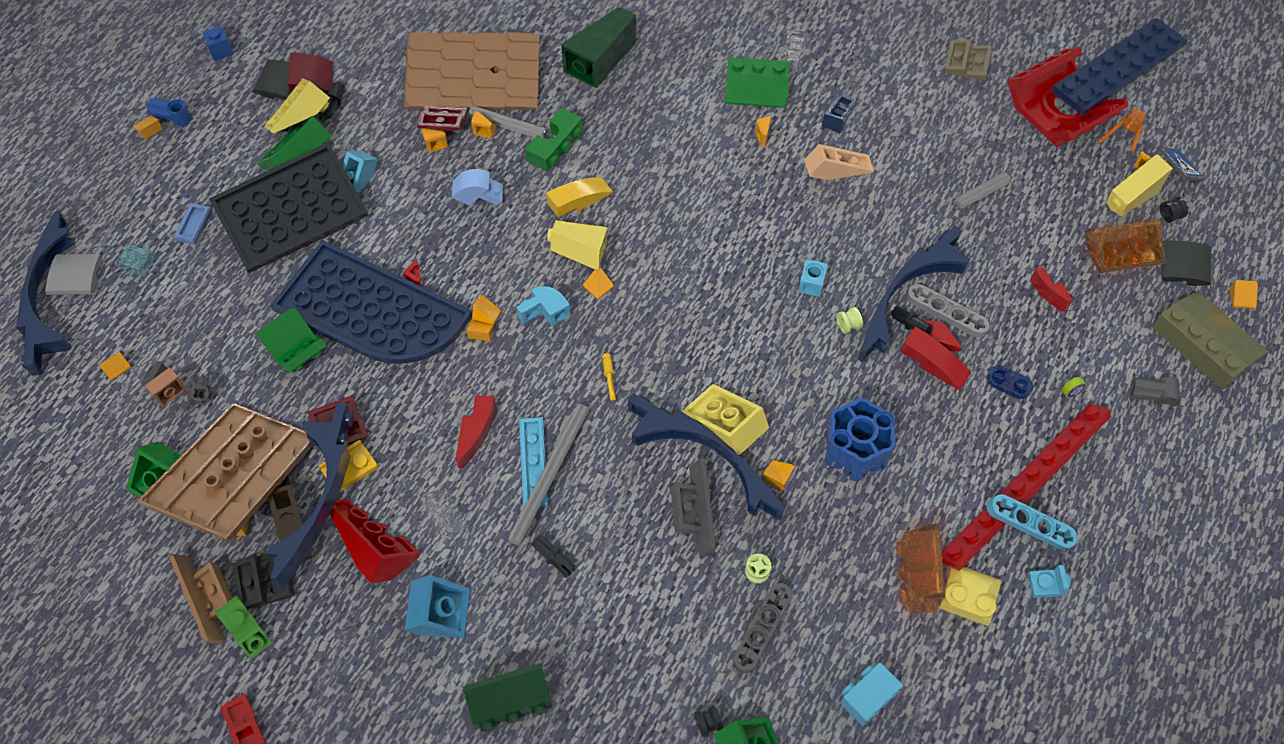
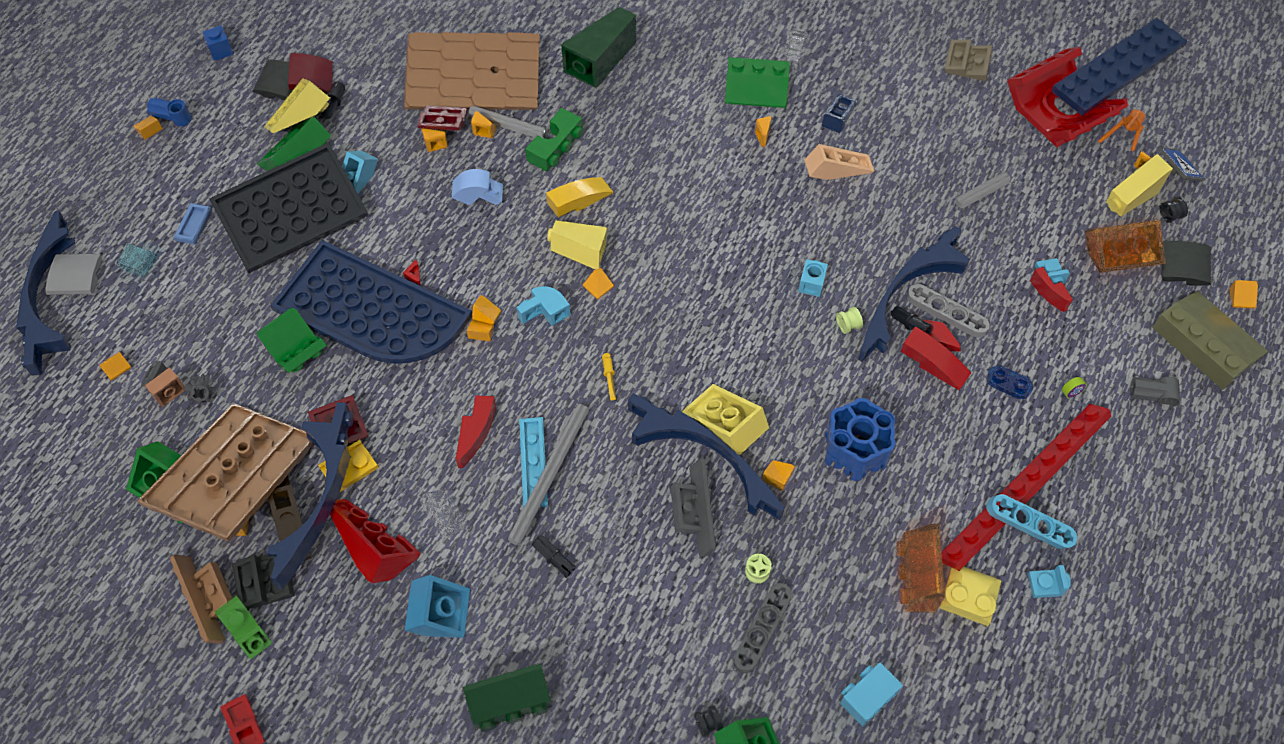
(1053, 270): none -> medium azure bracket

